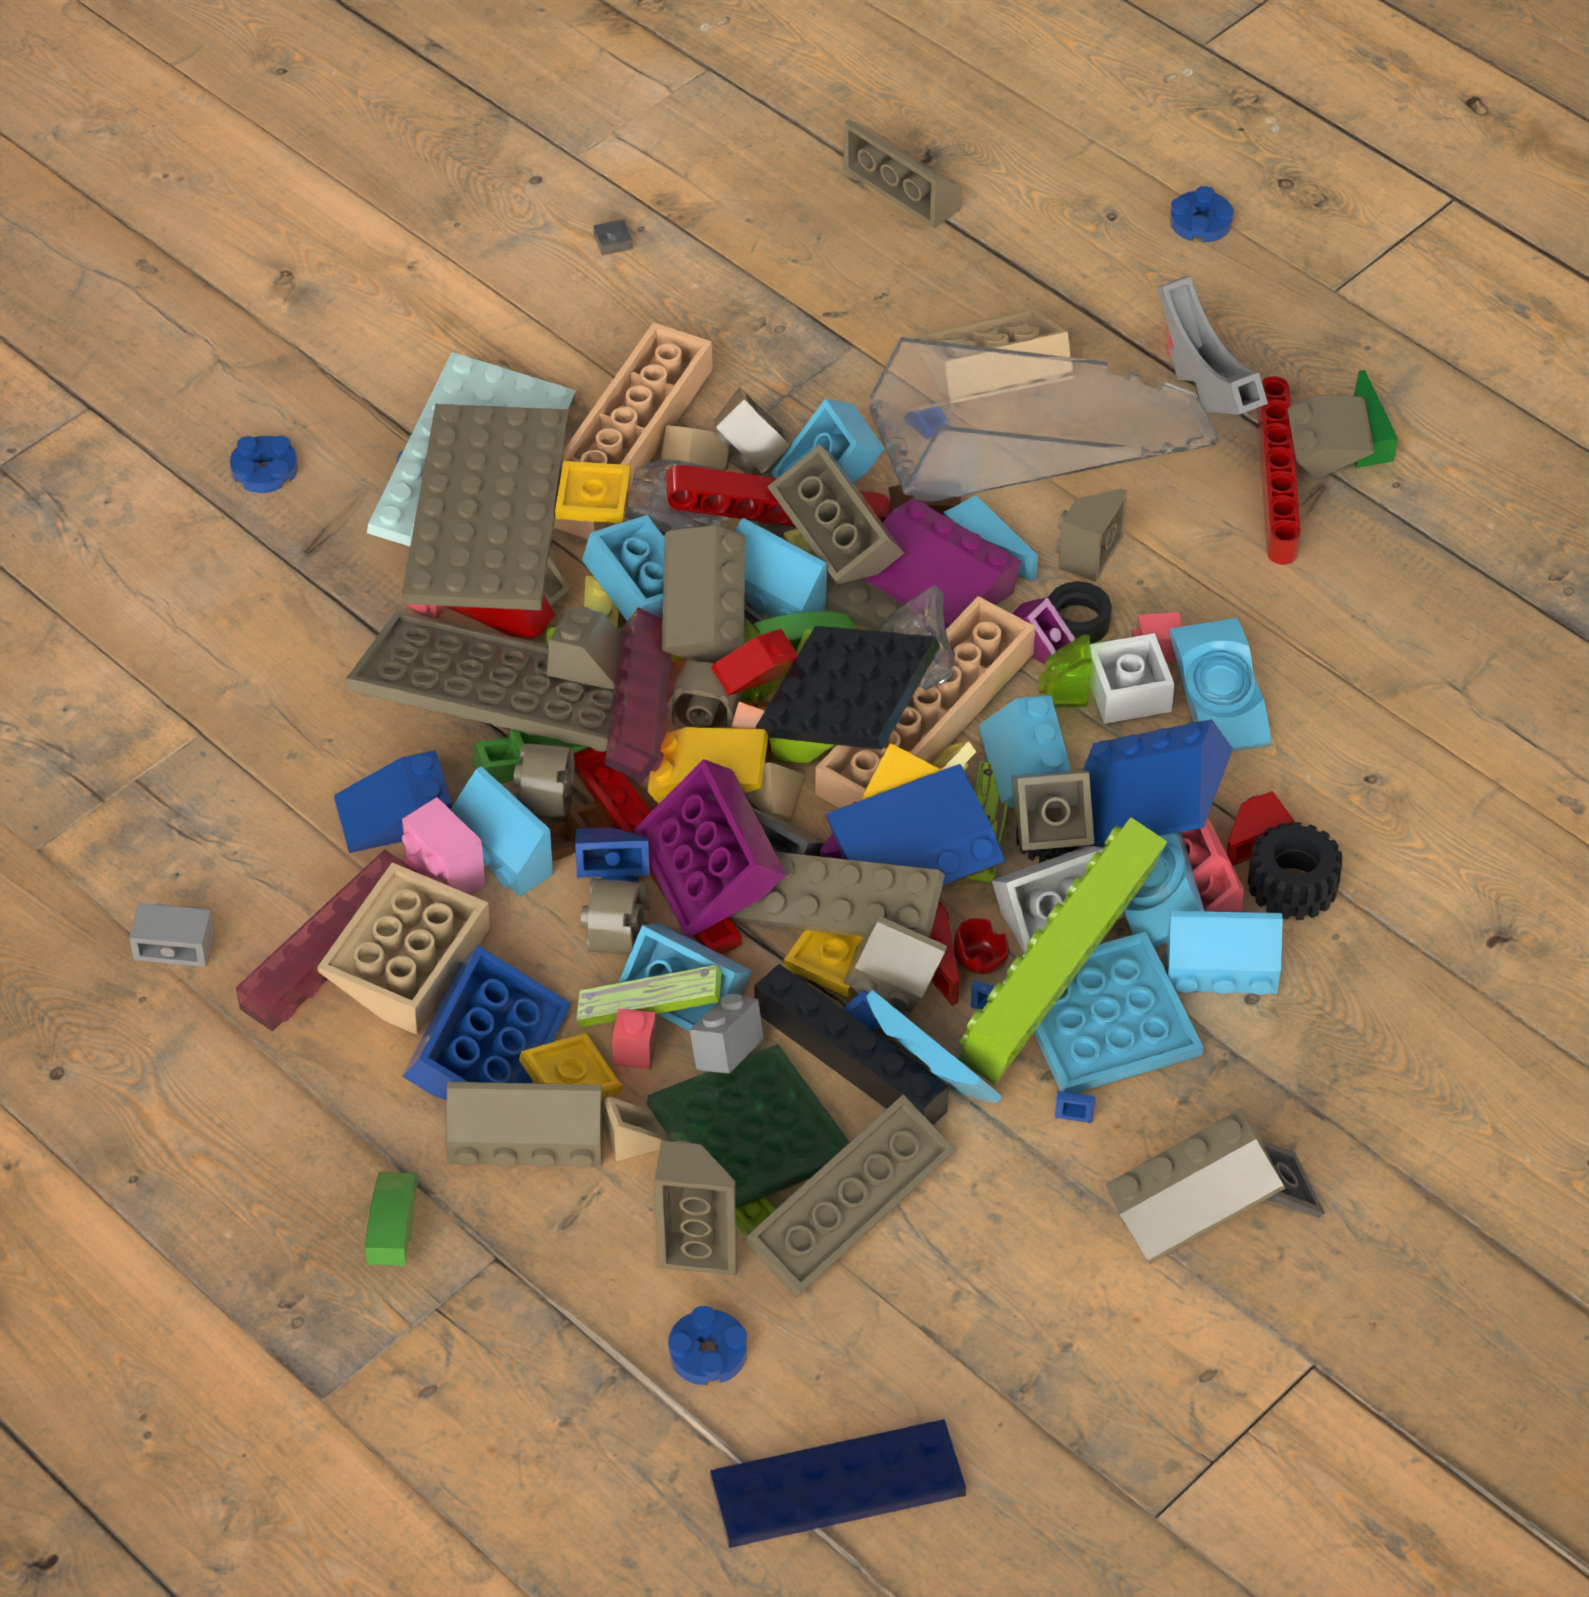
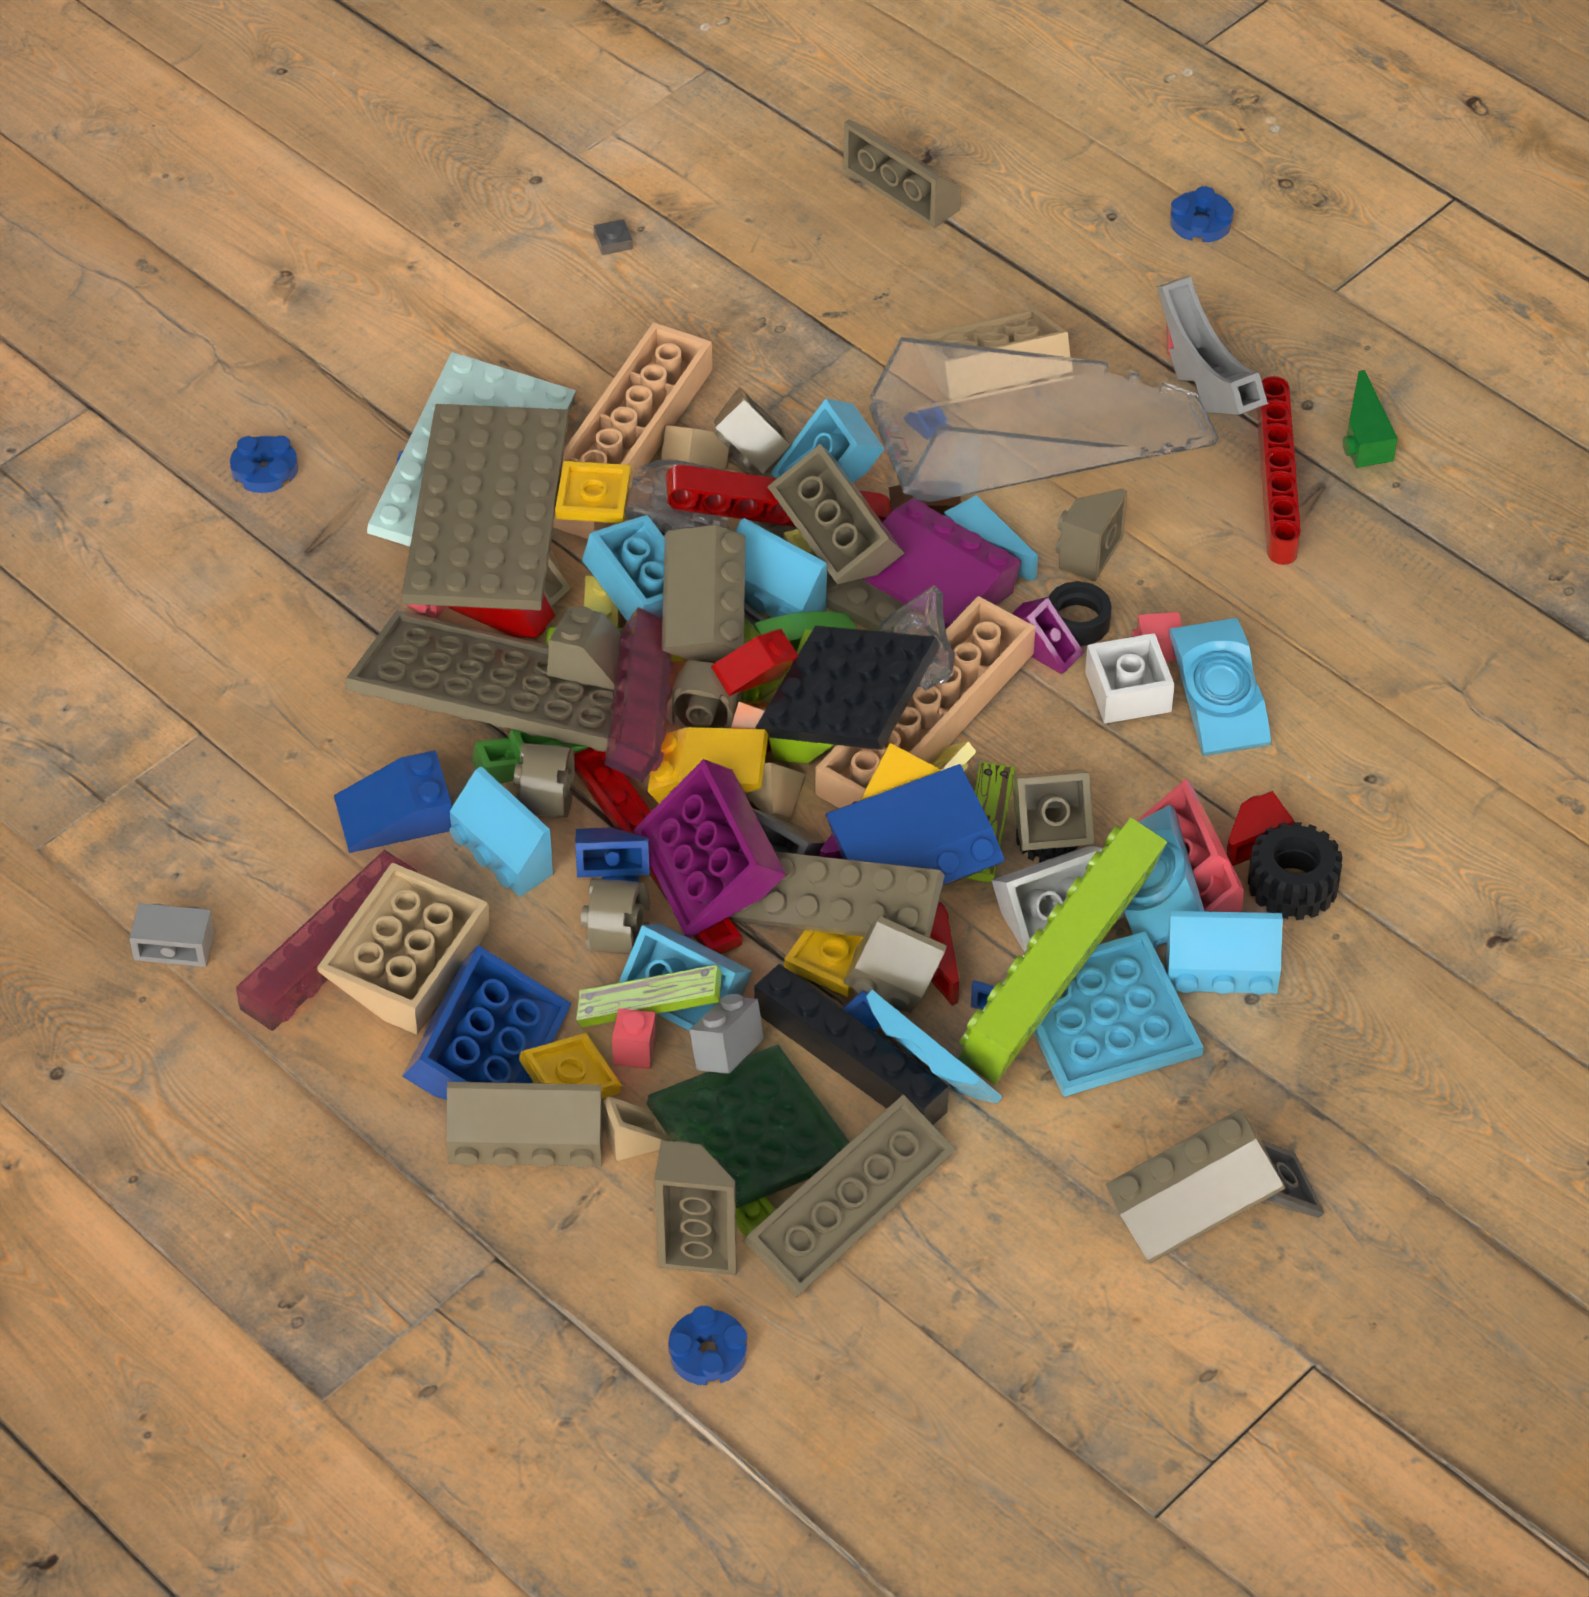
(391, 1218): bright green slope -> none
(443, 847): bright pink brick -> none
(564, 831): reddish brown slope -> none
(837, 1483): clear blue plate -> none
(980, 947): red hair -> none
(1023, 740): medium azure slope -> none
(1068, 674): clear neon green slope -> none
(1075, 1106): blue slope -> none
(1157, 778): blue slope -> none
(1330, 433): dark tan slope -> none

